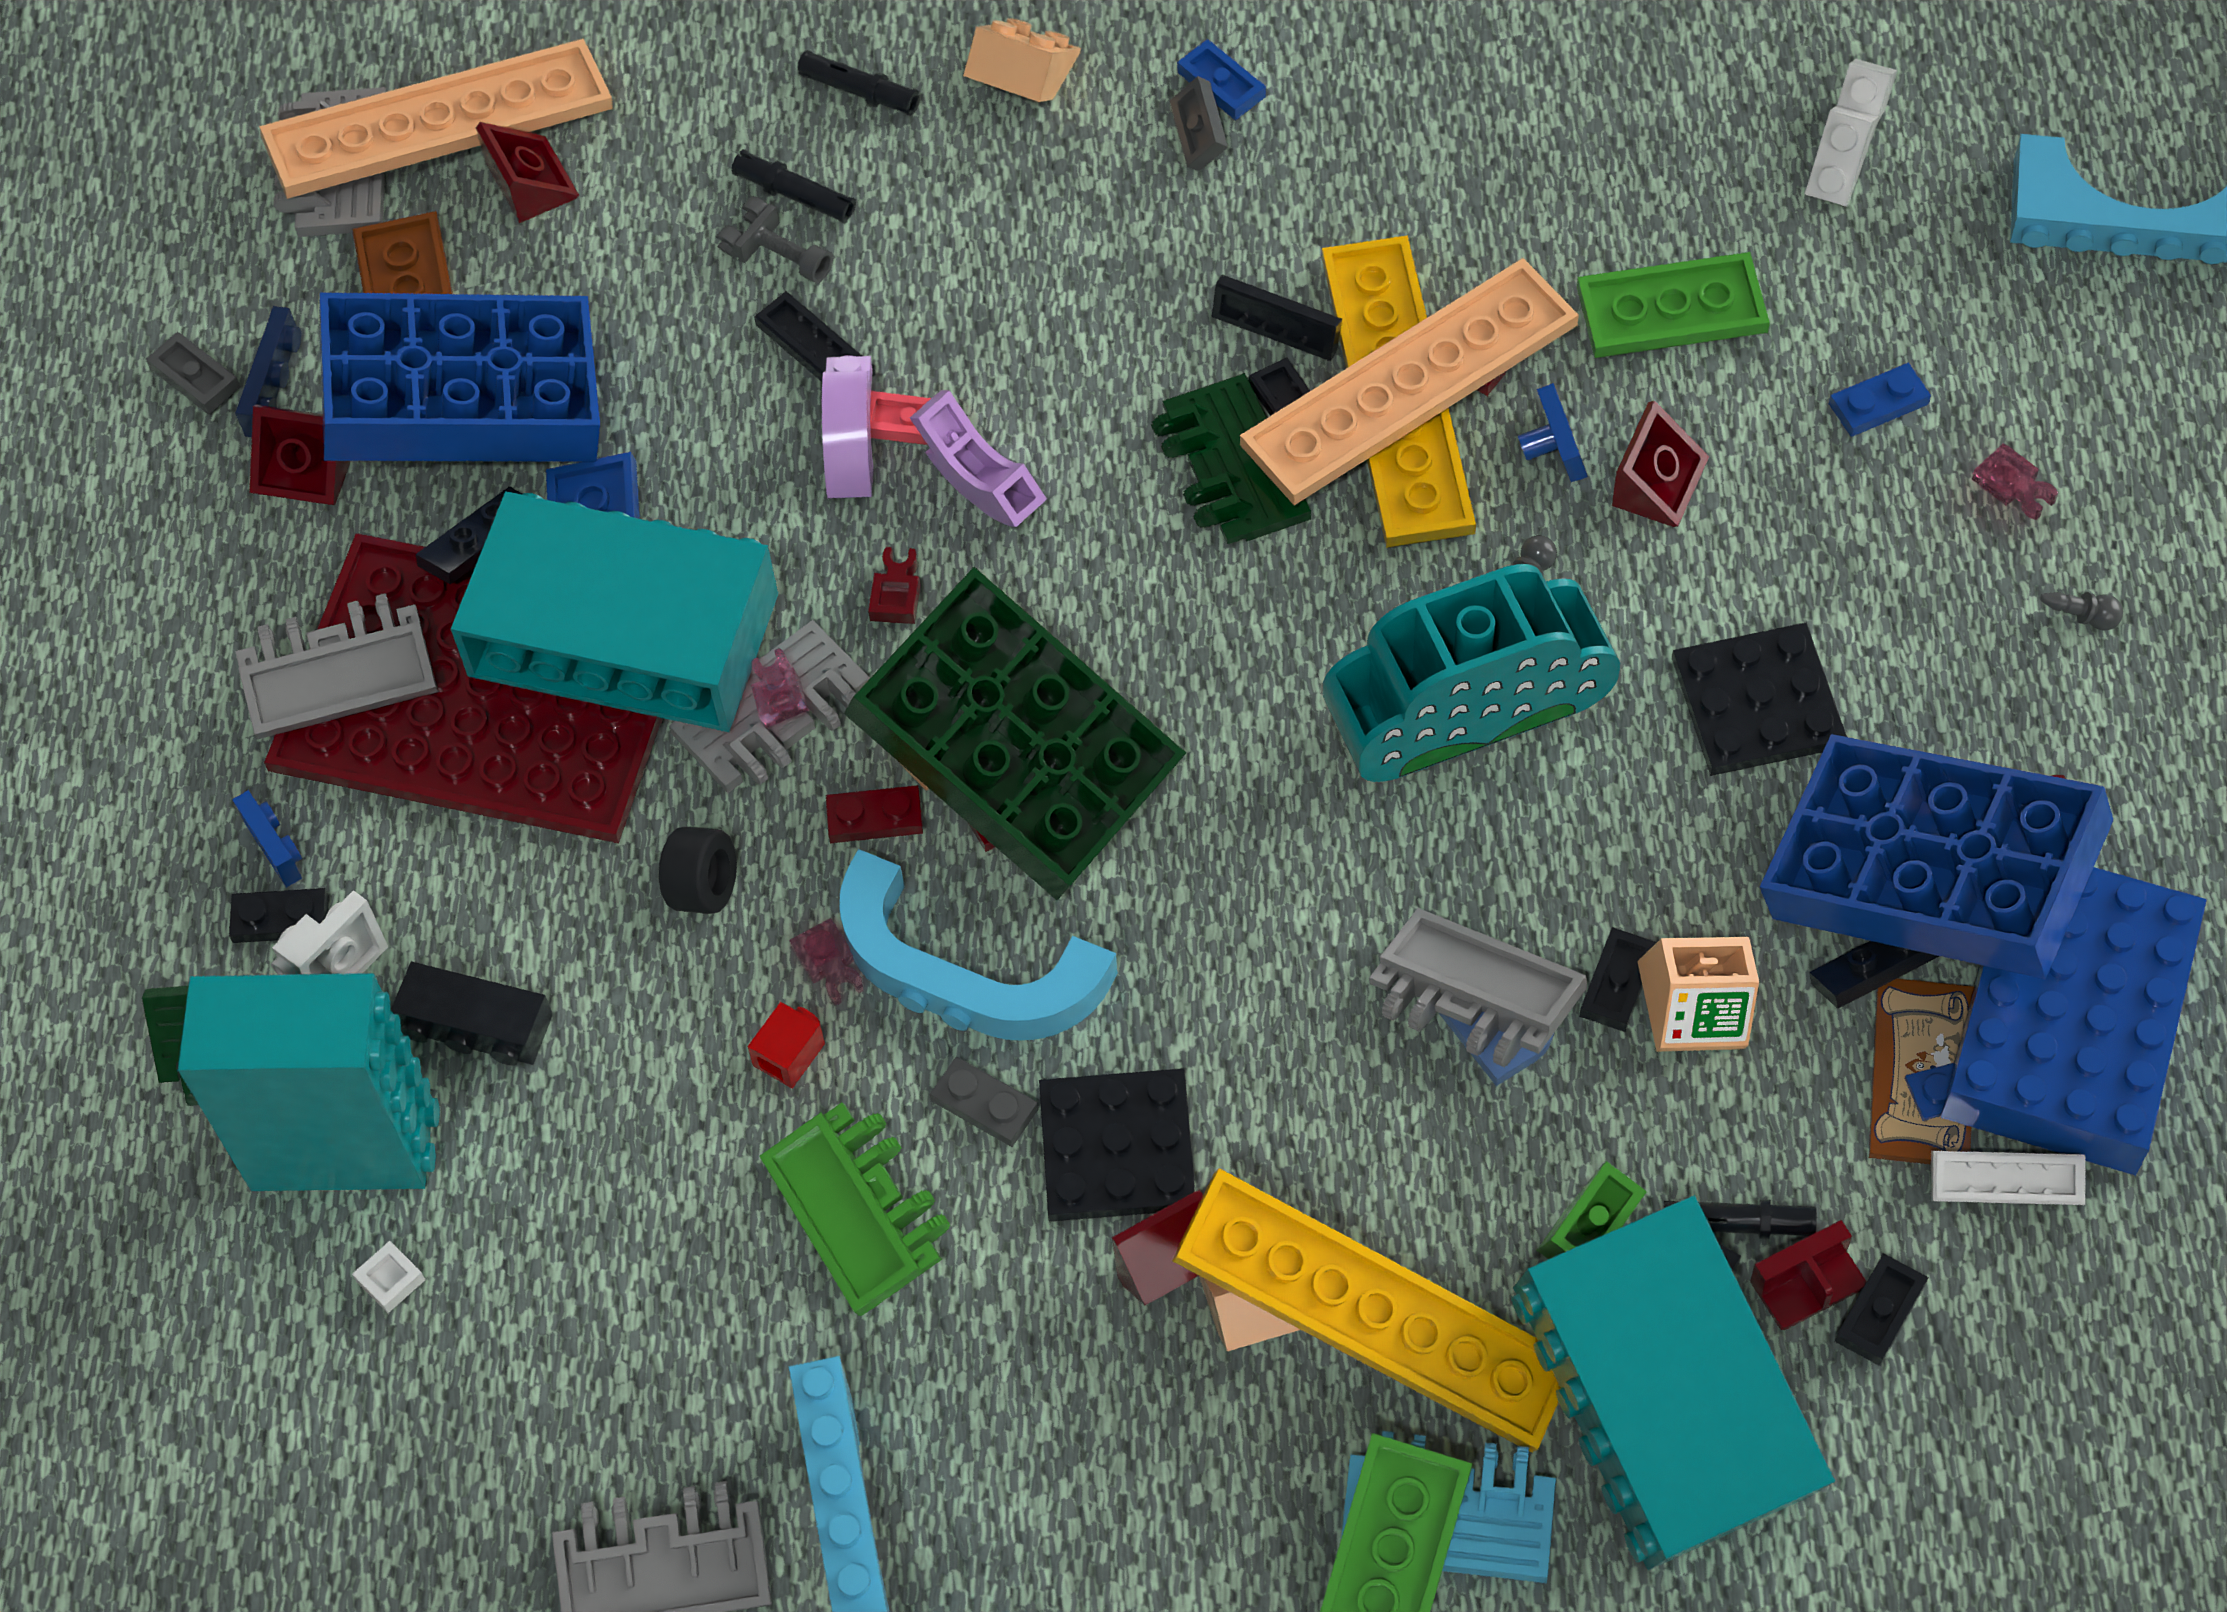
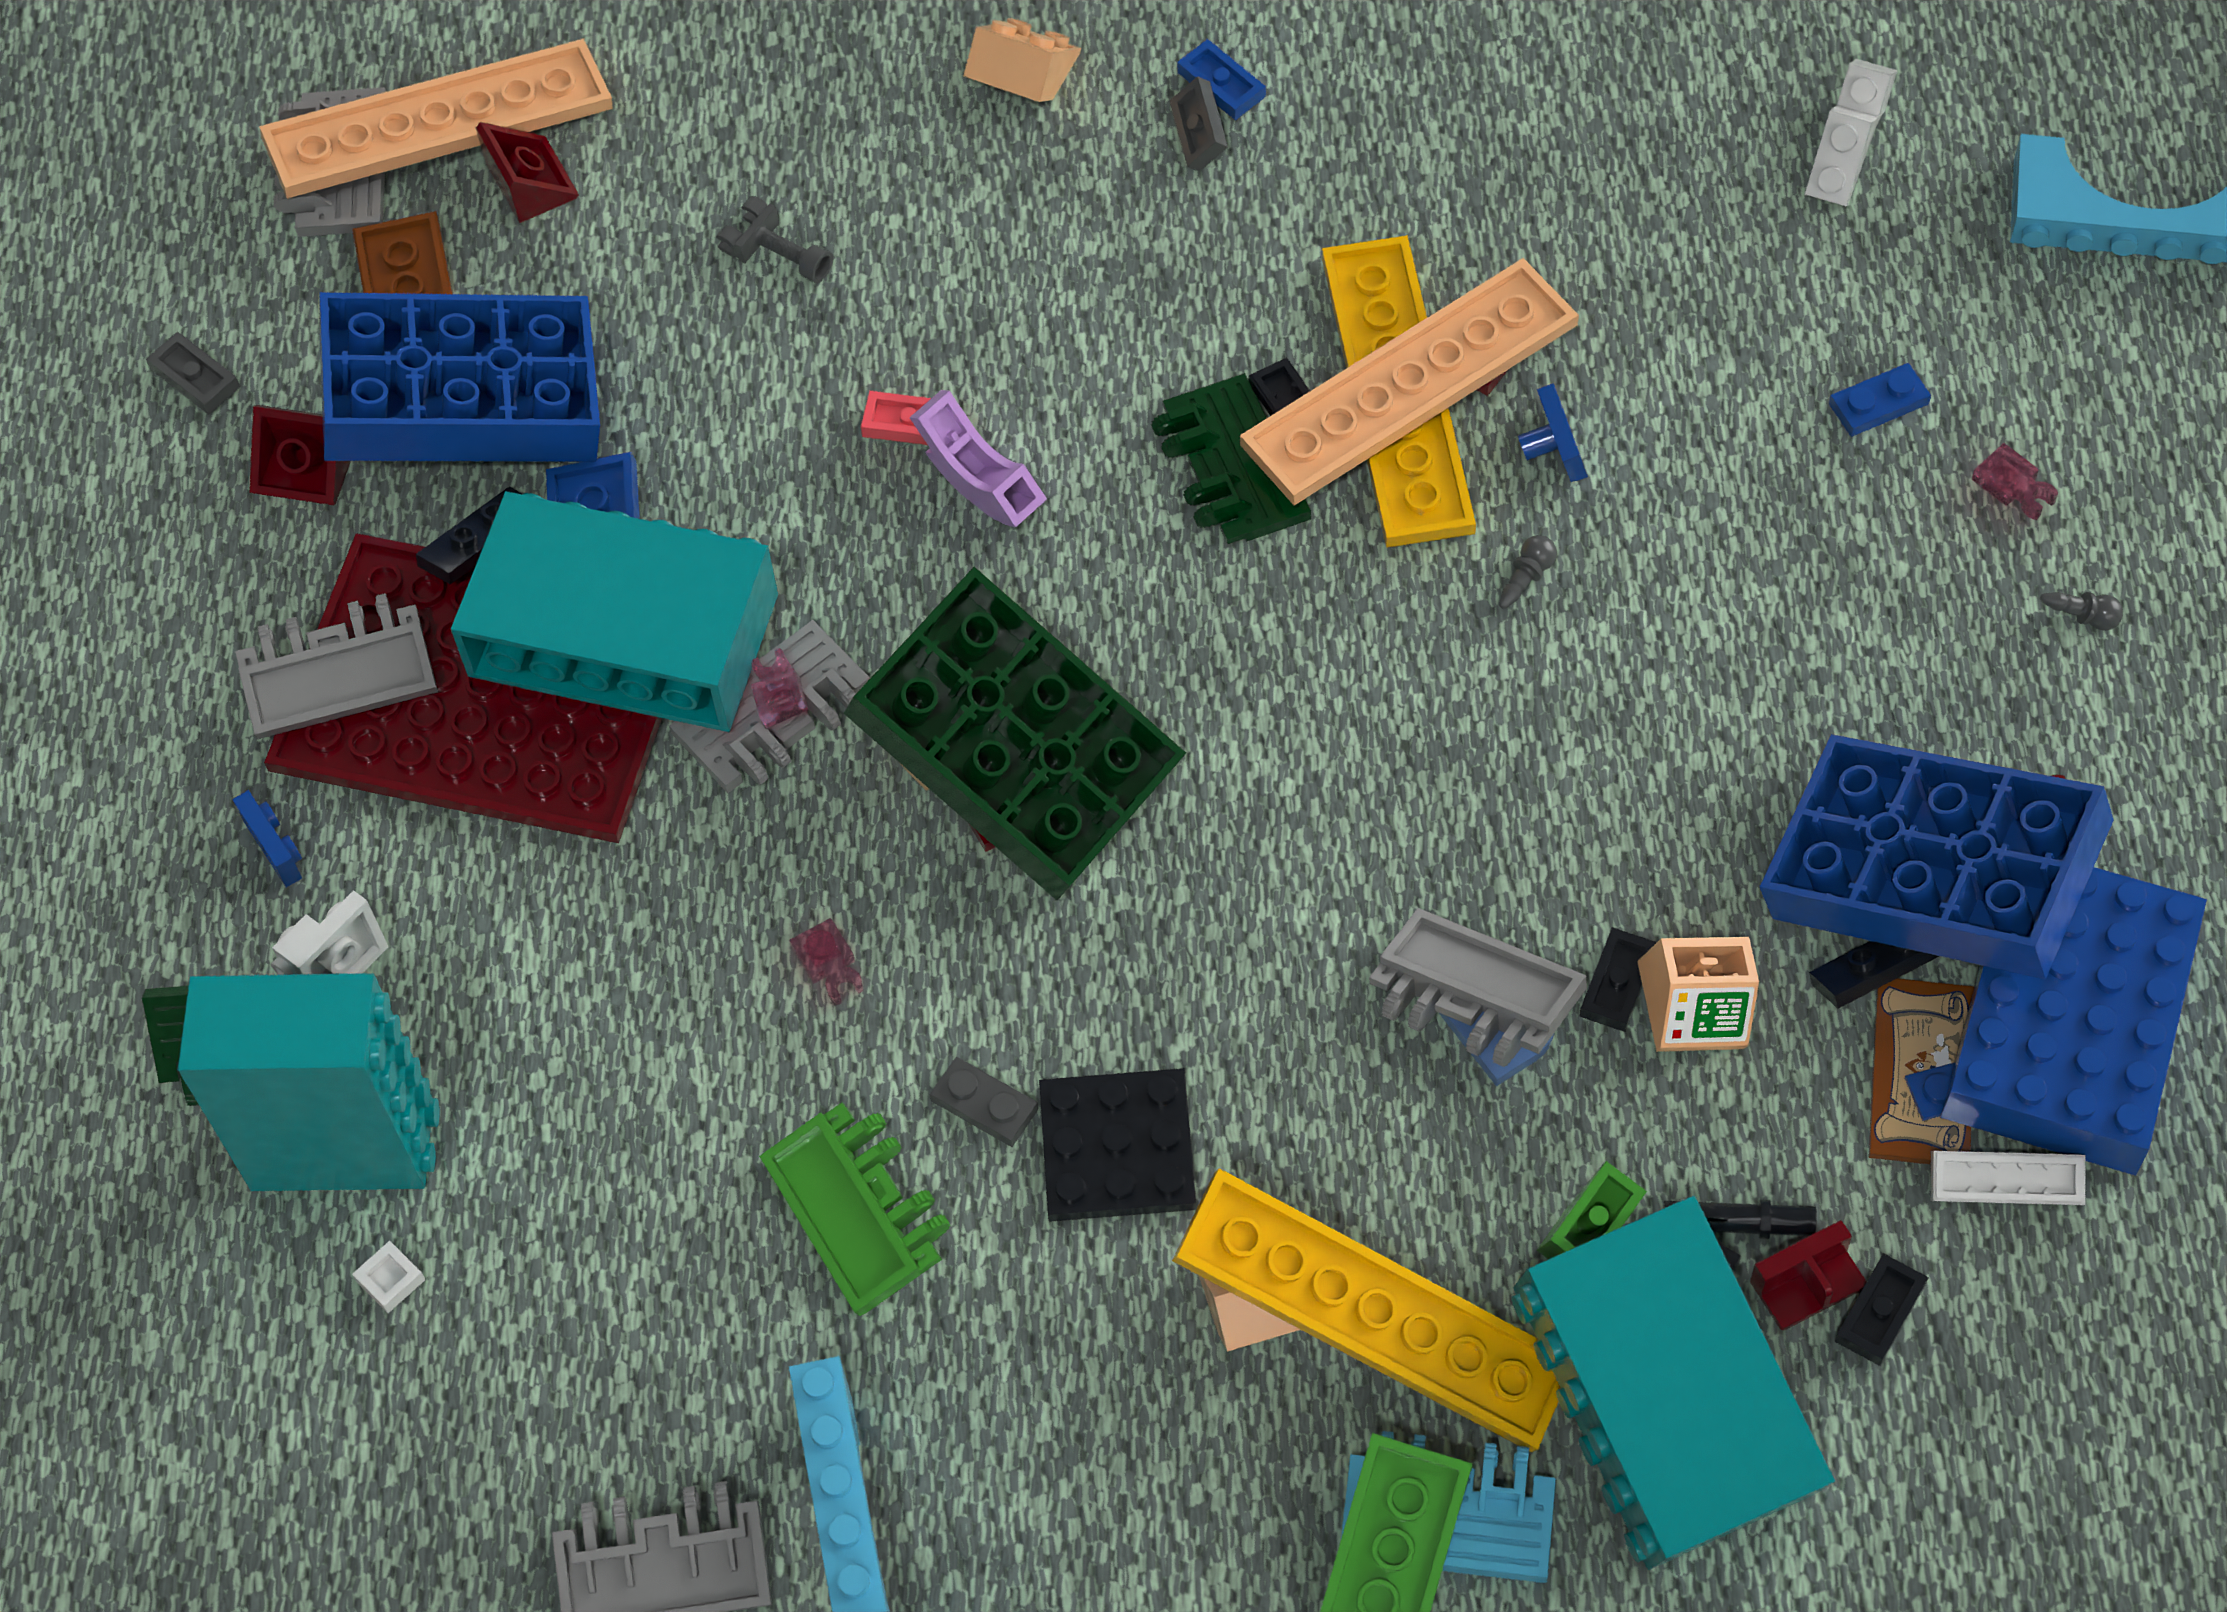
(268, 914): black plate -> none
(269, 366): dark blue plate -> none
(472, 1014): black brick -> none
(697, 870): black tyre -> none
(777, 179): black pin -> none
(787, 1044): red brick -> none
(802, 334): black plate -> none
(847, 427): lavender arch -> none
(874, 88): black pin -> none
(874, 814): dark red plate -> none
(897, 592): dark red plate -> none
(954, 993): medium azure arch -> none
(1147, 1250): dark red slope -> none
(1276, 317): black plate -> none
(1468, 671): teal brick -> none
(1658, 469): dark red slope -> none
(1672, 304): bright green plate -> none
(1757, 698): black plate -> none

